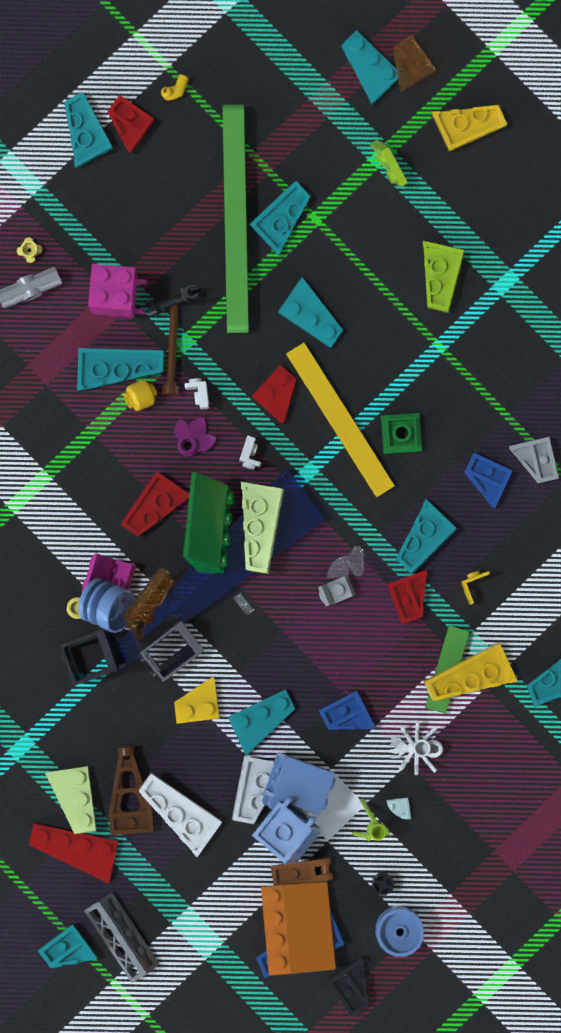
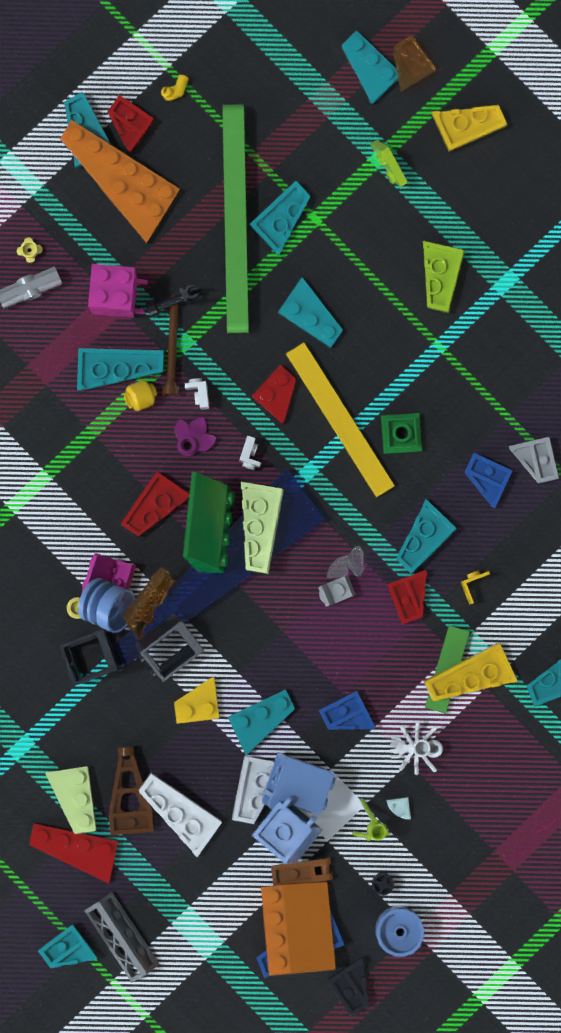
(128, 184): none -> orange wing
(243, 603): clear tile -> none

